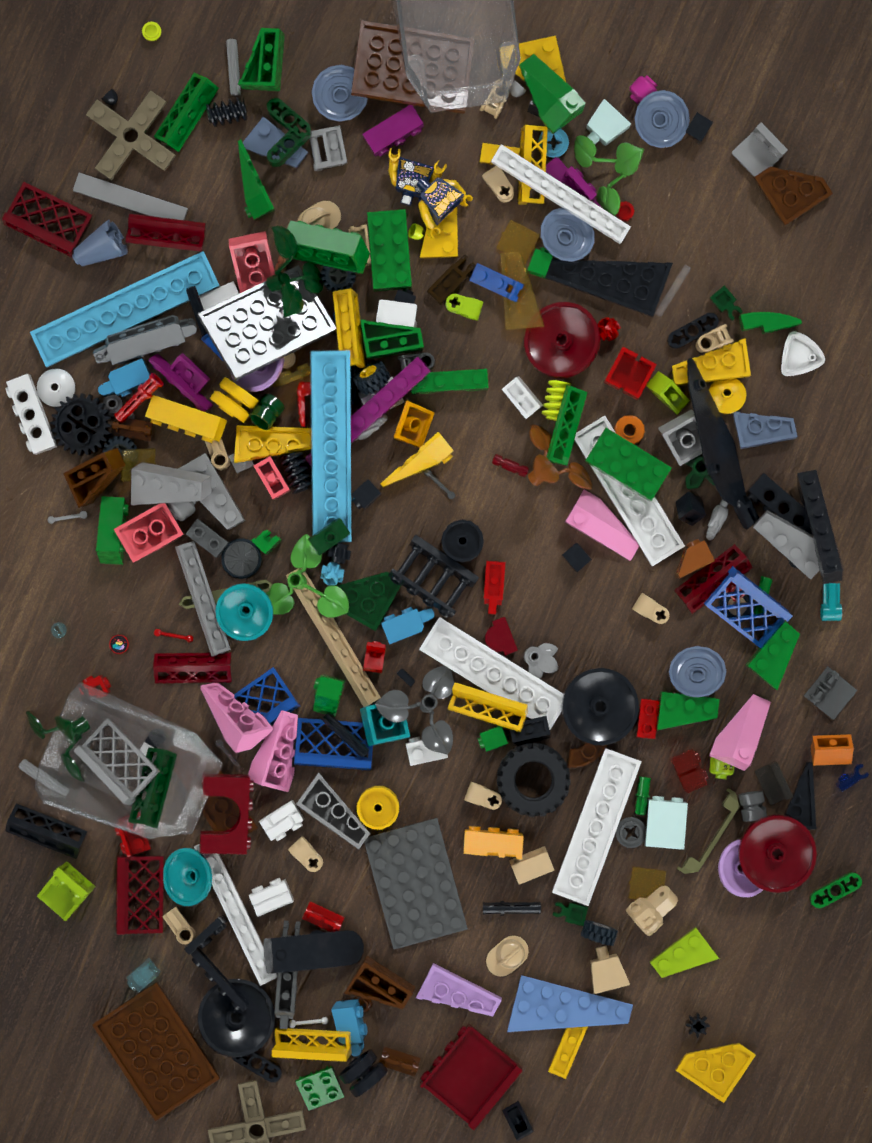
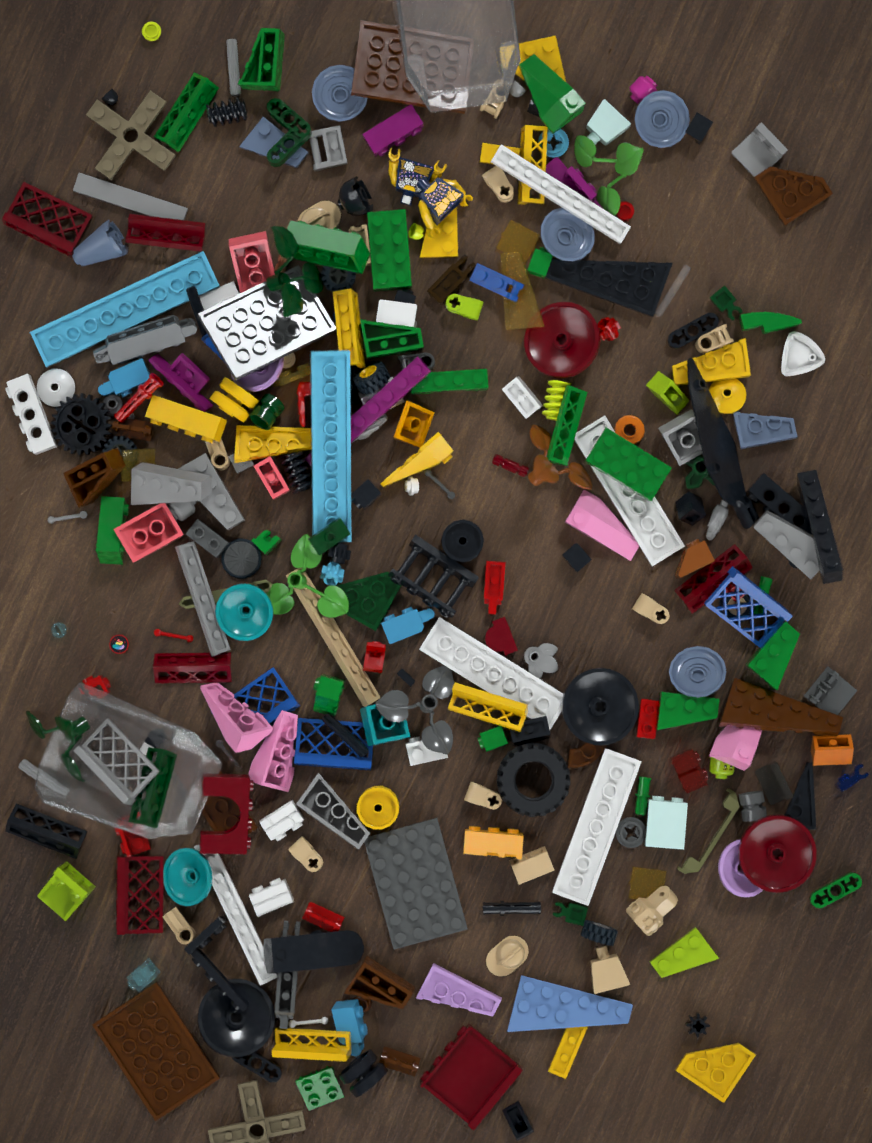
(255, 194): green wedge -> none
(354, 197): none -> black cylinder
(411, 485): none -> white plate
(629, 373): red piece -> none
(770, 711): none -> reddish brown wing
(831, 608): teal piece -> none

